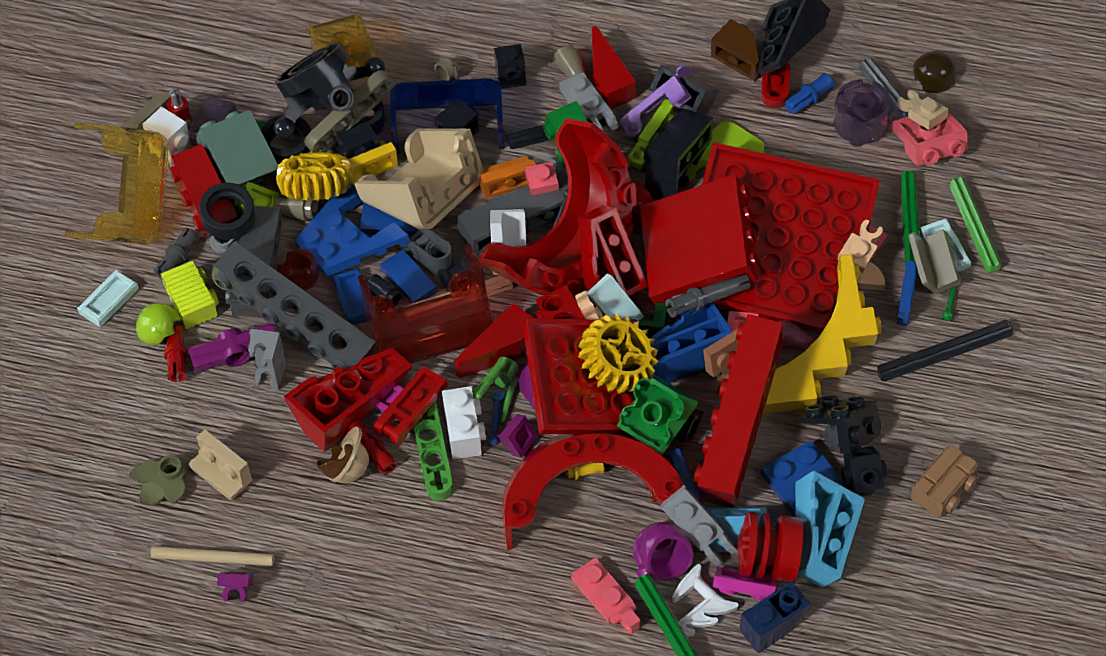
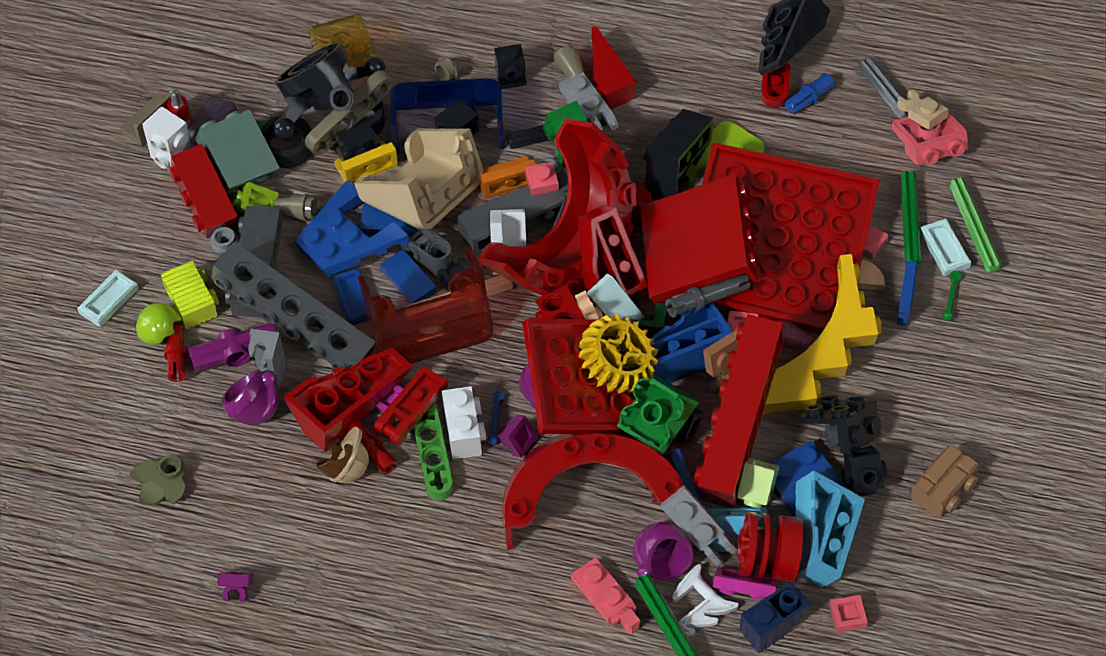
(141, 185): clear yellow windscreen -> none
(177, 252): dark grey pin -> none
(212, 556): tan bar -> none
(220, 466): tan bracket -> none
(221, 192): black tyre -> none
(252, 398): none -> magenta piece
(300, 268): clear red hair -> none
(314, 176): yellow gear -> none
(381, 287): black pin -> none
(499, 340): red slope -> none
(500, 375): bright green plant -> none
(585, 469): yellow pin -> none
(657, 123): lime hinge -> none
(672, 89): medium lavender piece -> none
(701, 93): black brick -> none
(736, 48): reddish brown slope -> none
(757, 483): none -> yellowish green brick
(848, 614): none -> coral plate
(862, 112): clear purple brick -> none
(862, 246): light nougat plate -> none
(935, 72): dark brown hair -> none
(935, 261): dark tan panel -> none
(944, 350): black axle -> none

